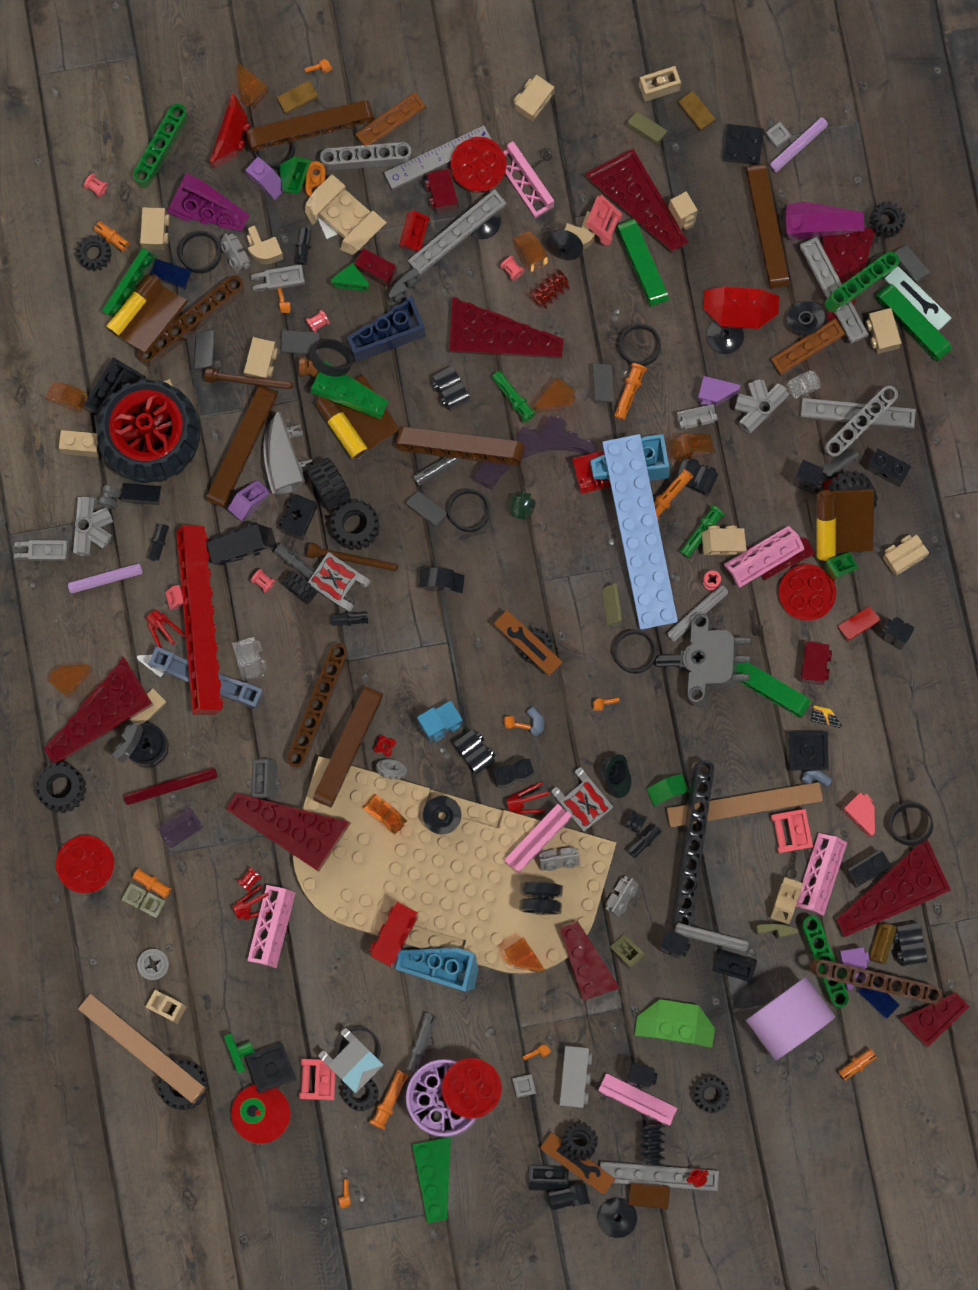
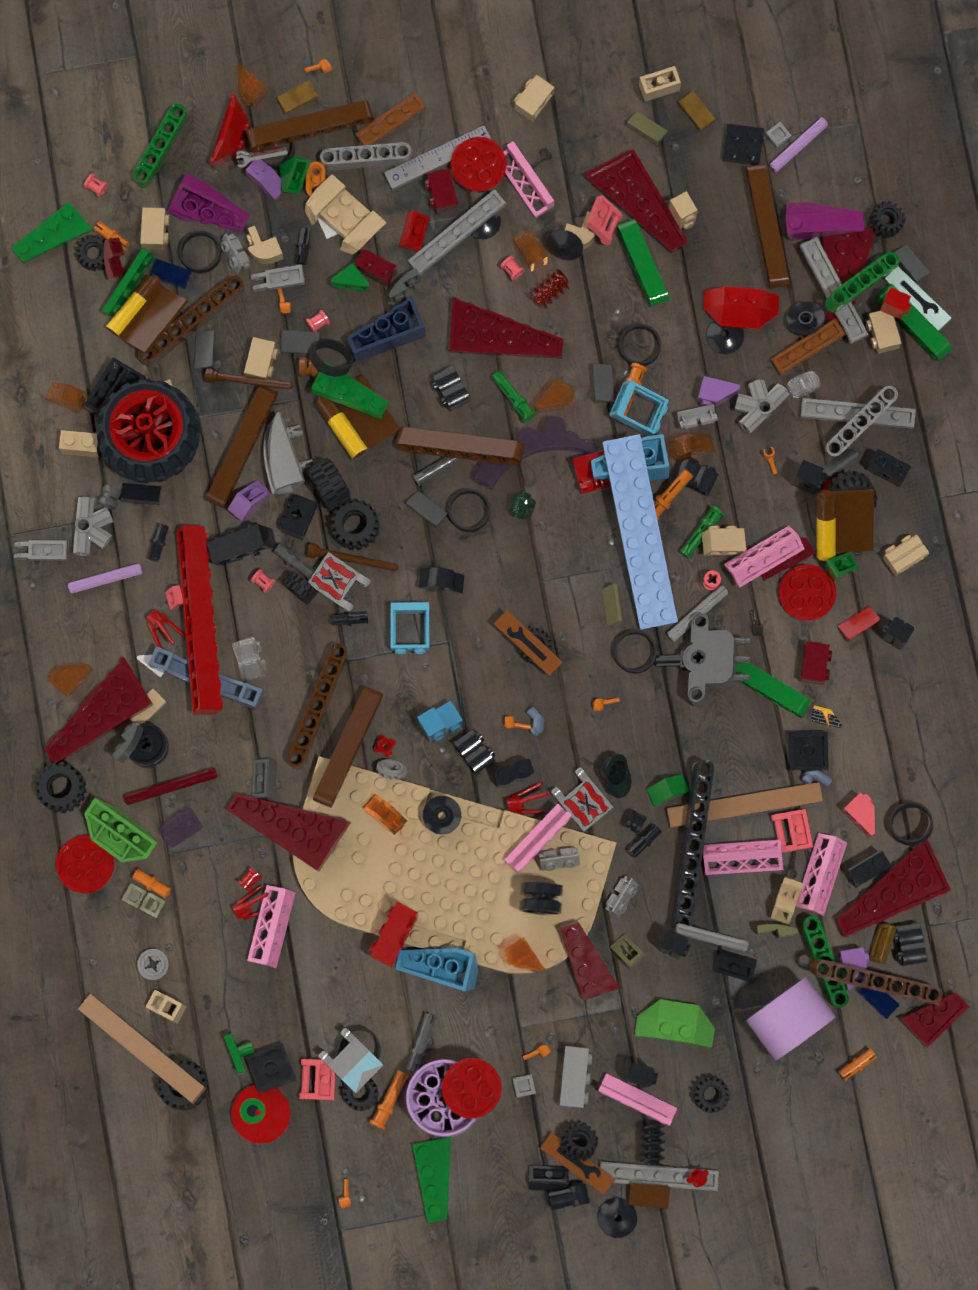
(56, 230): none -> green wing
(112, 252): none -> dark red slope
(118, 832): none -> bright green wedge
(257, 155): none -> light grey flag
(410, 608): none -> medium azure window
(623, 399): none -> medium azure window
(742, 853): none -> bright pink fence
(770, 459): none -> orange hand
(896, 303): none -> red brick

